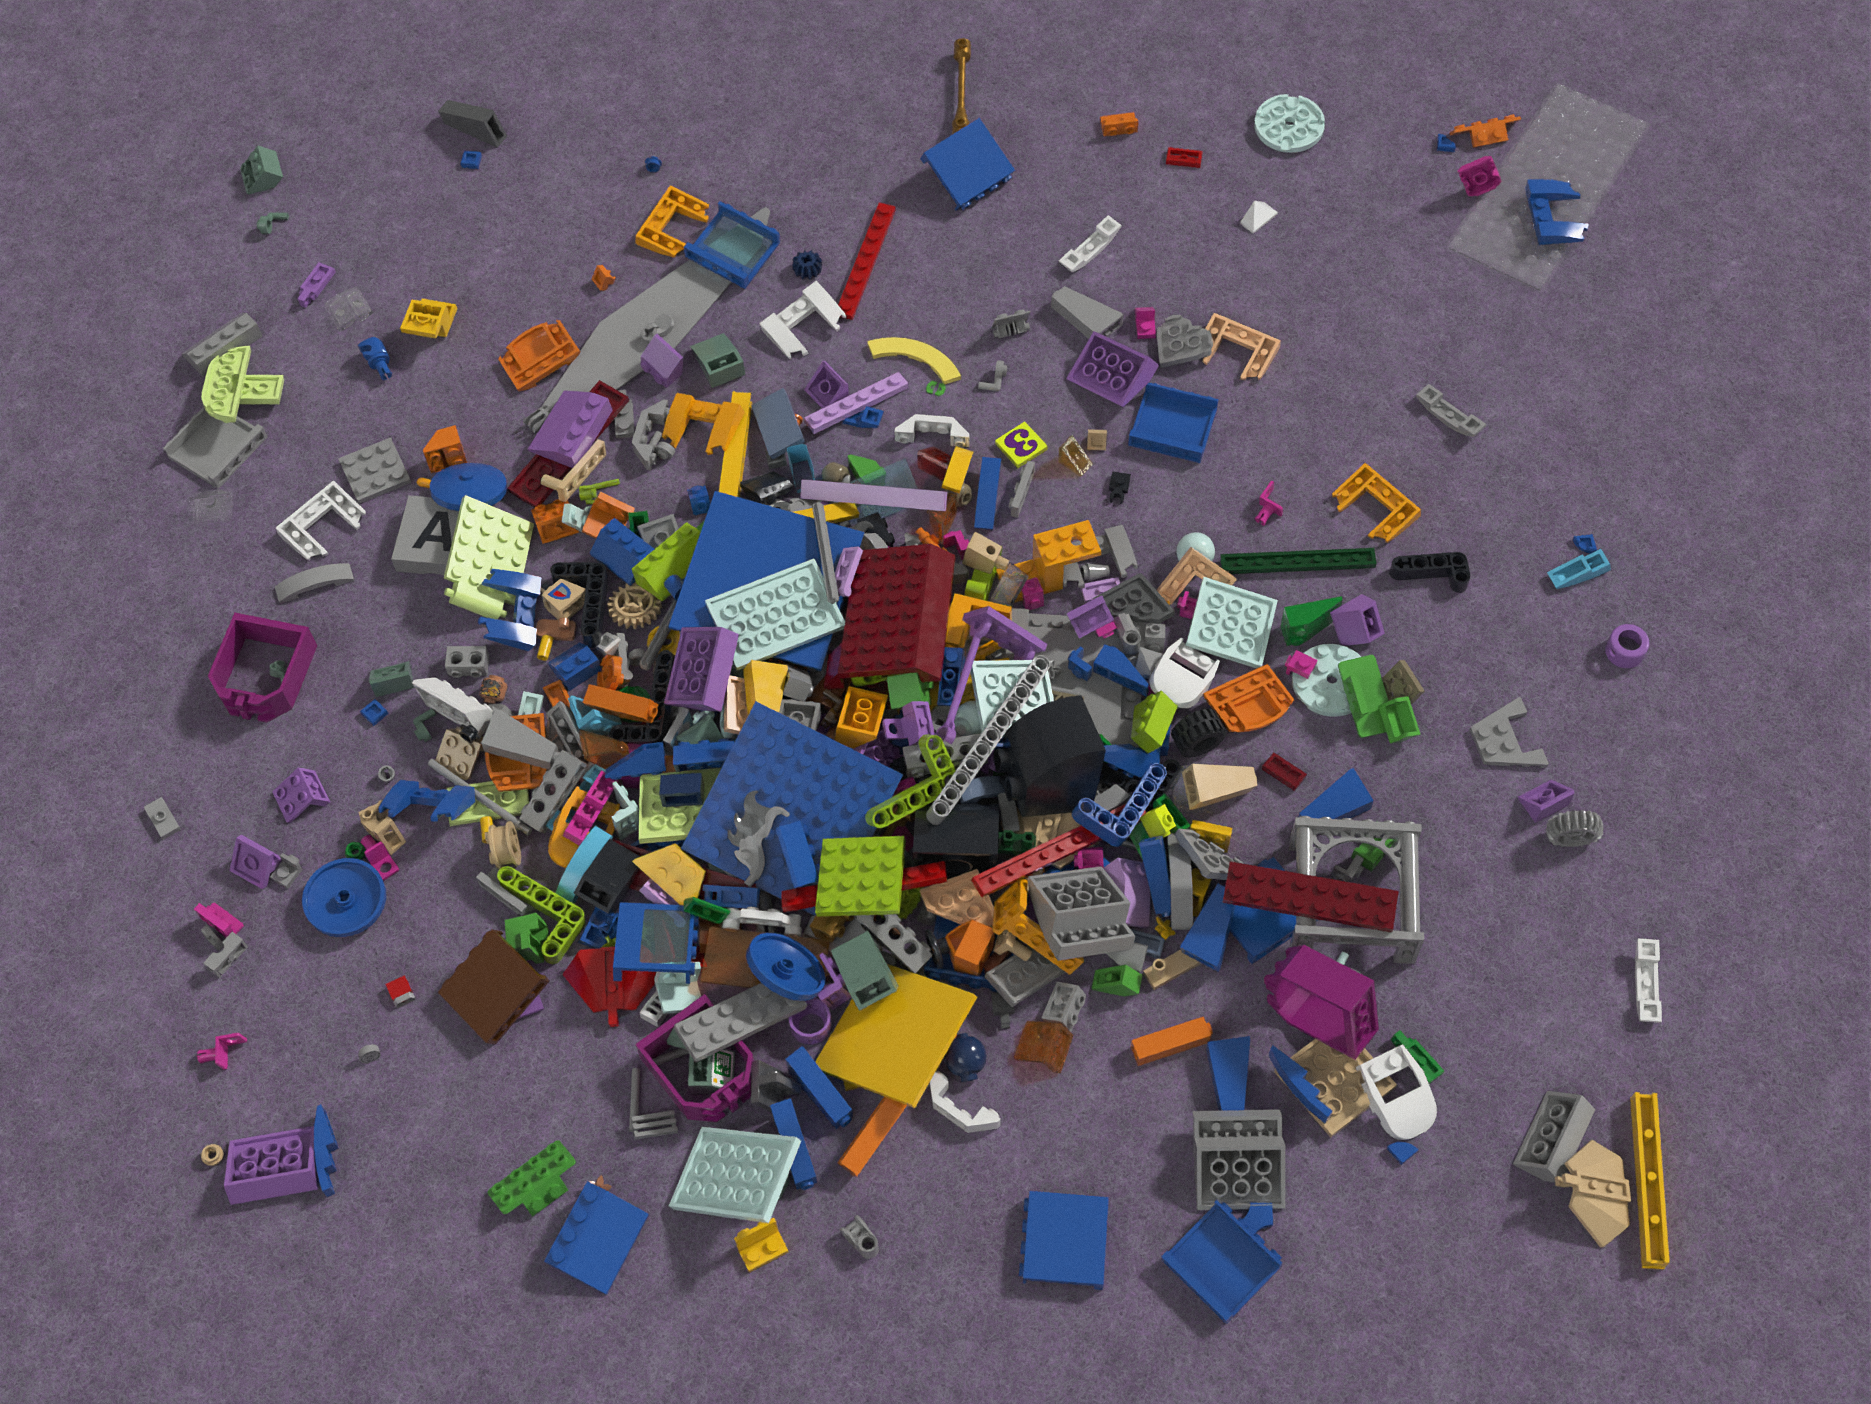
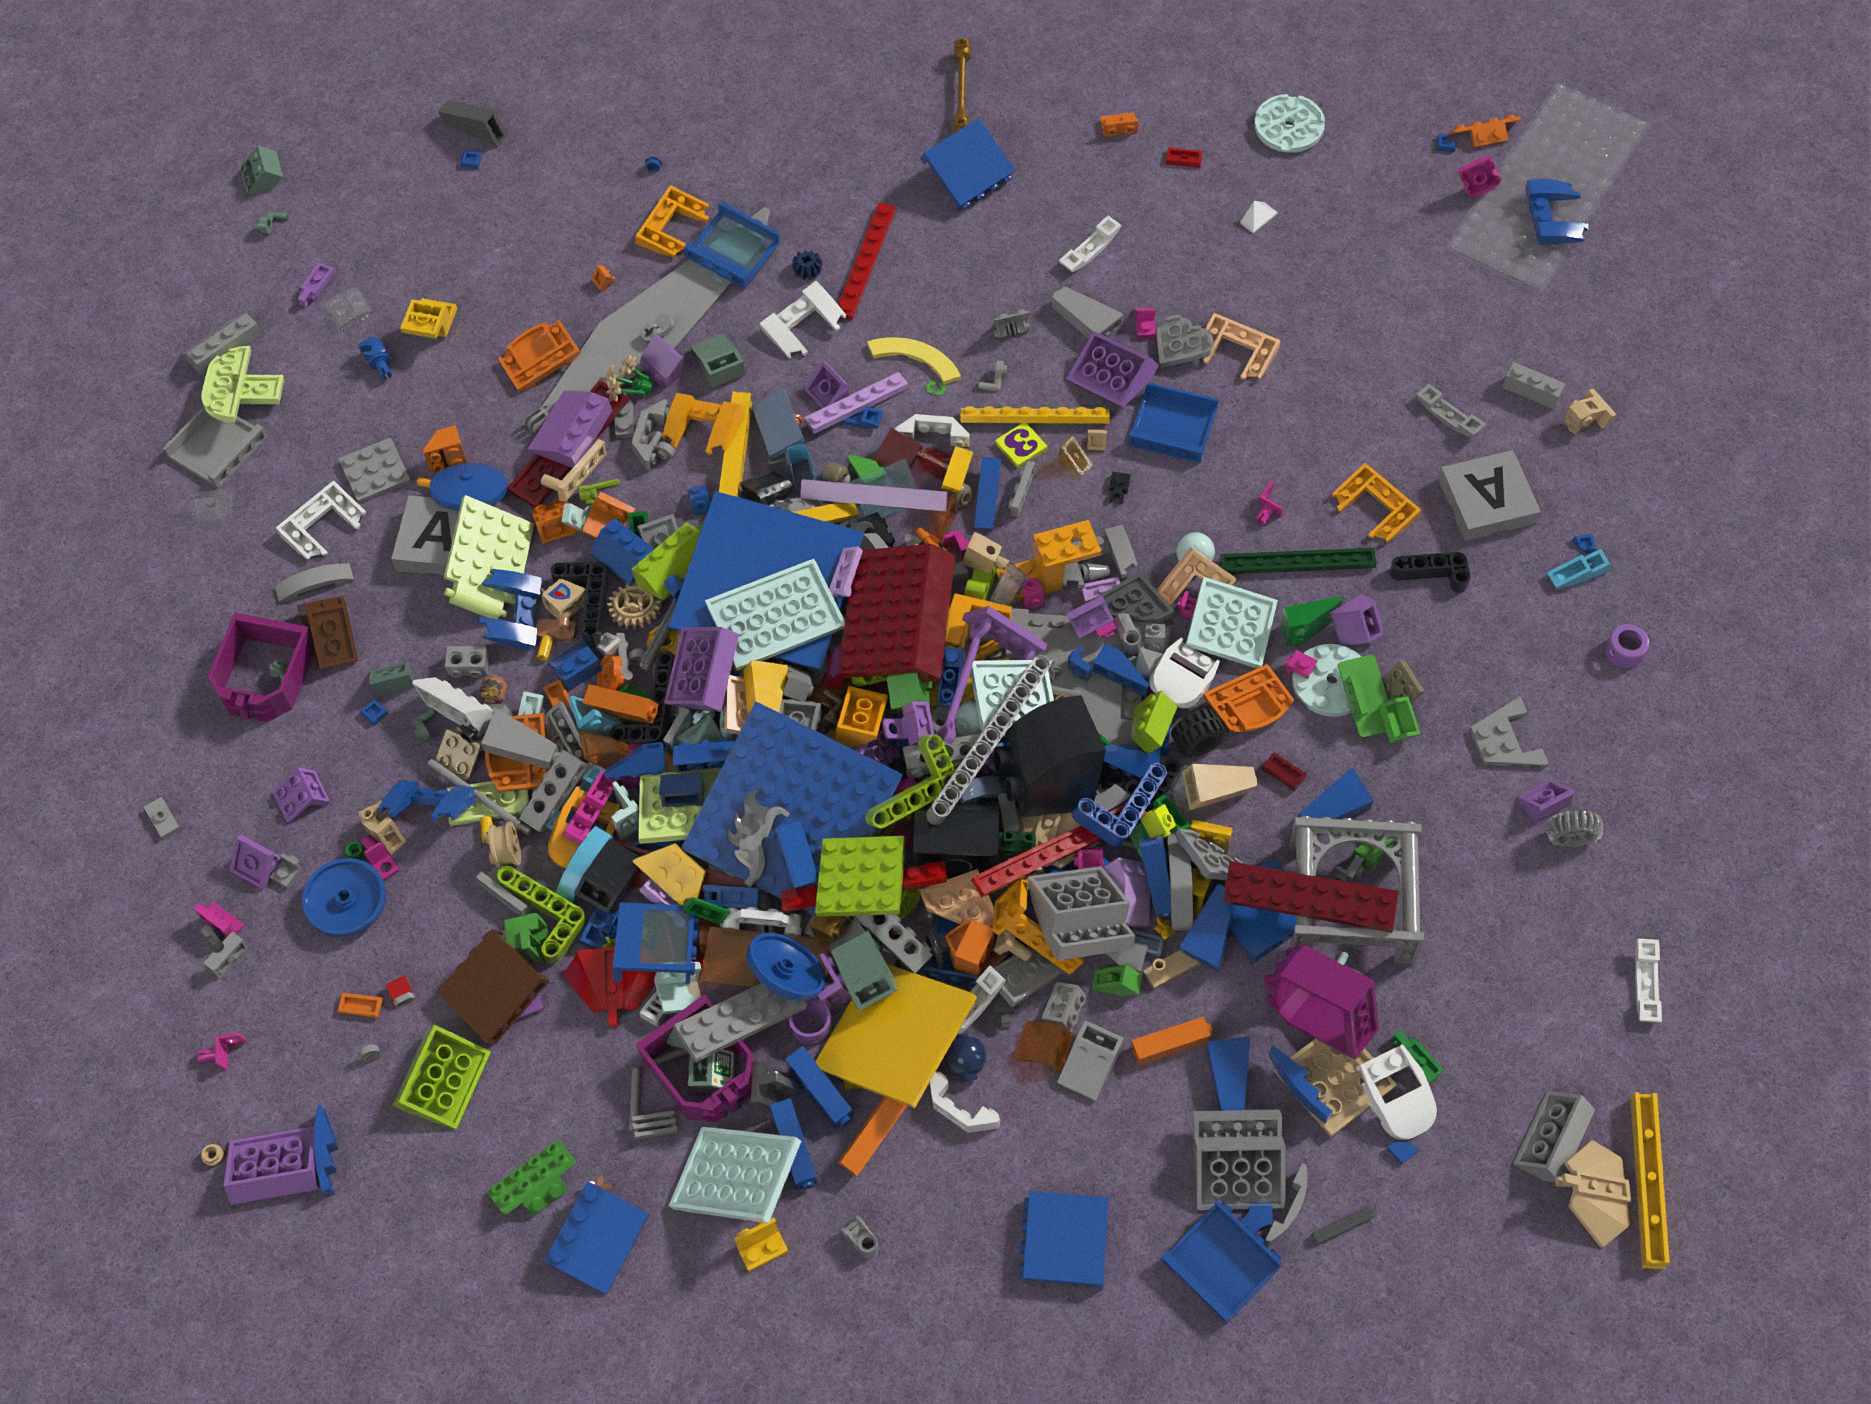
(329, 631): none -> reddish brown bracket
(360, 1005): none -> orange tile
(382, 775): light grey hinge -> none
(441, 1077): none -> lime slope
(642, 384): none -> plant
(825, 553): light grey axle -> none
(897, 447): none -> dark red tile
(986, 989): none -> white slope
(1028, 415): none -> yellow plate
(1090, 1060): none -> light grey slope
(1278, 1229): none -> light grey slope
(1342, 1225): none -> dark grey axle
(1489, 495): none -> light grey tile
(1533, 385): none -> light grey brick
(1582, 412): none -> tan tile

